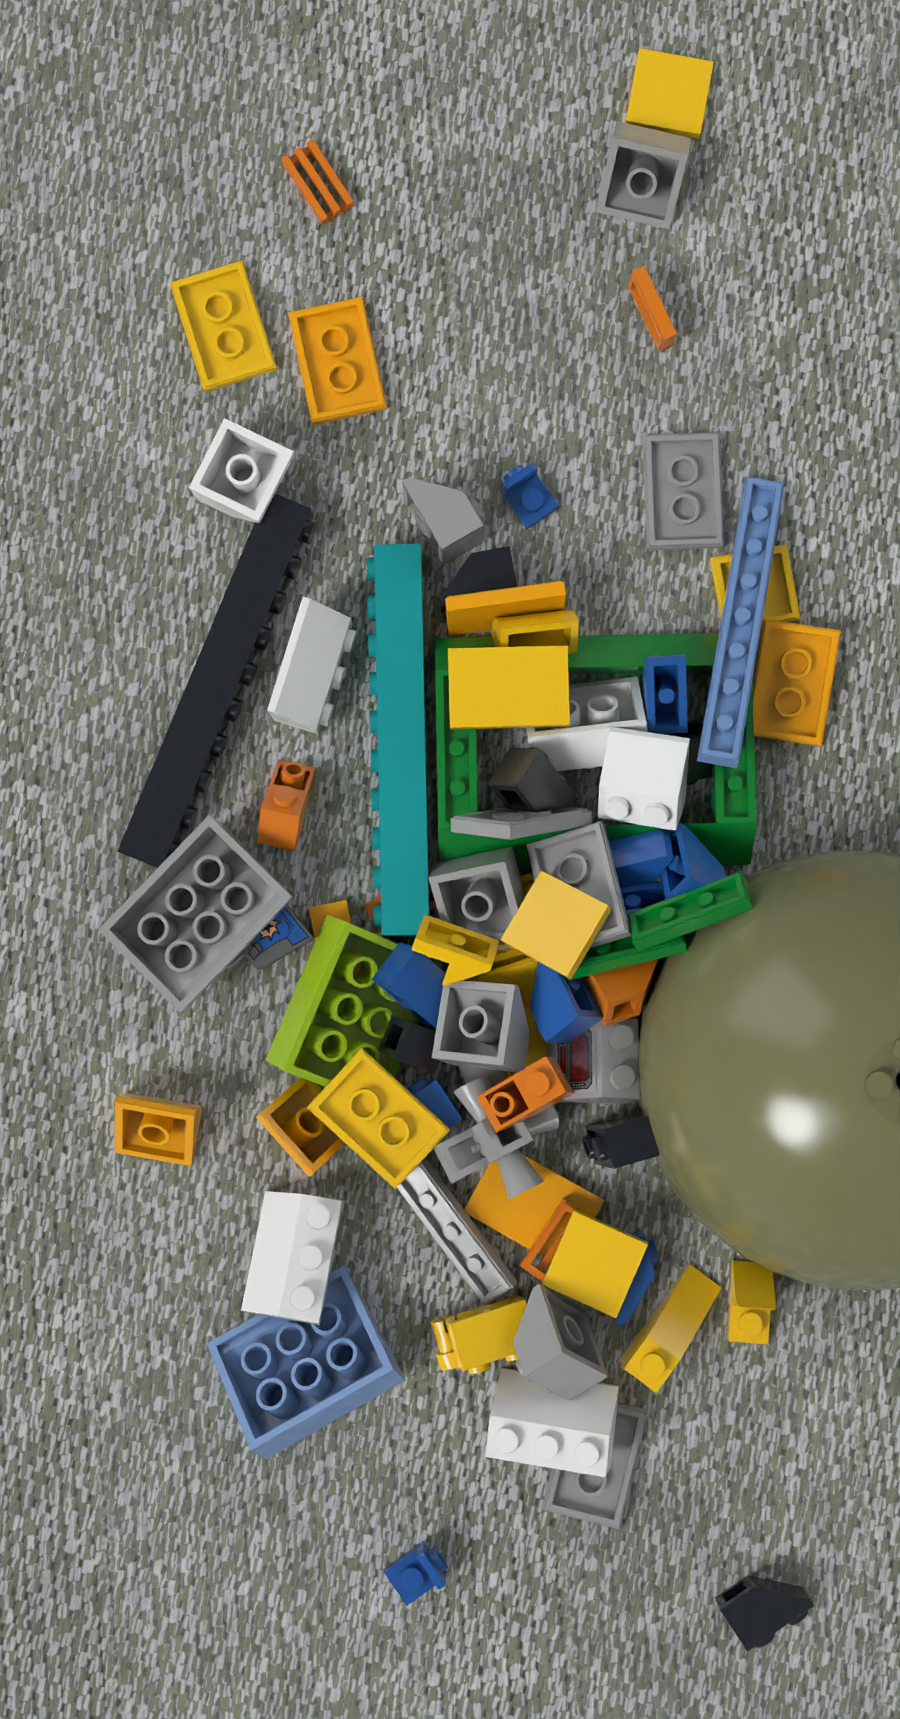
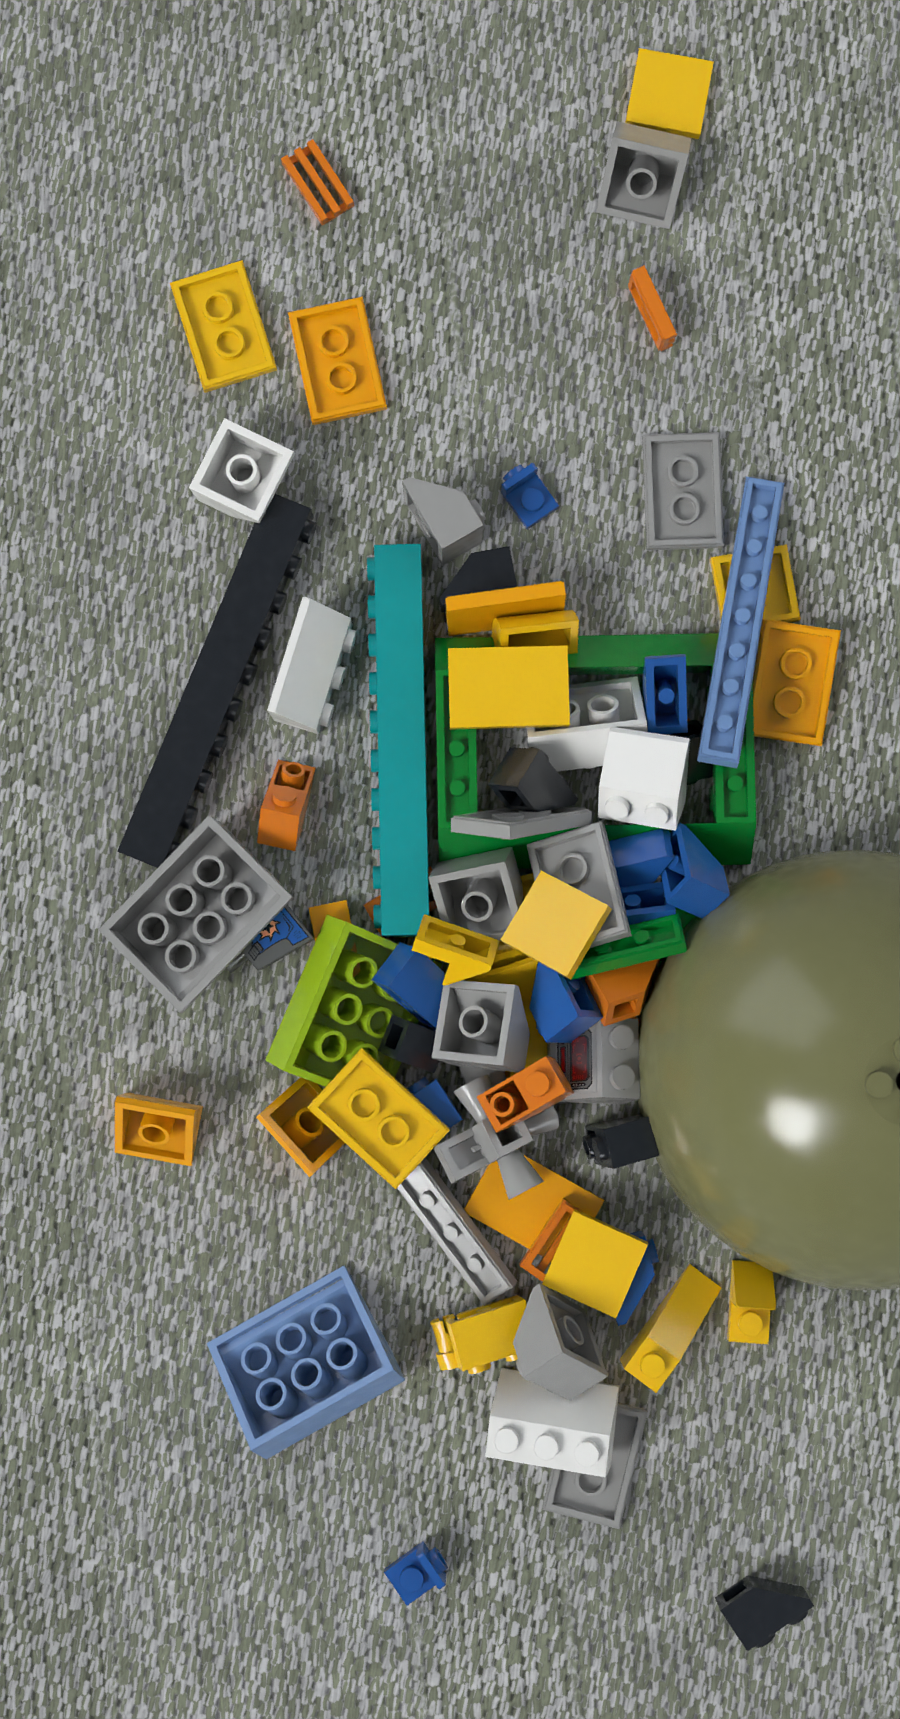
(292, 1256): white slope -> none
(690, 911): green tile -> none

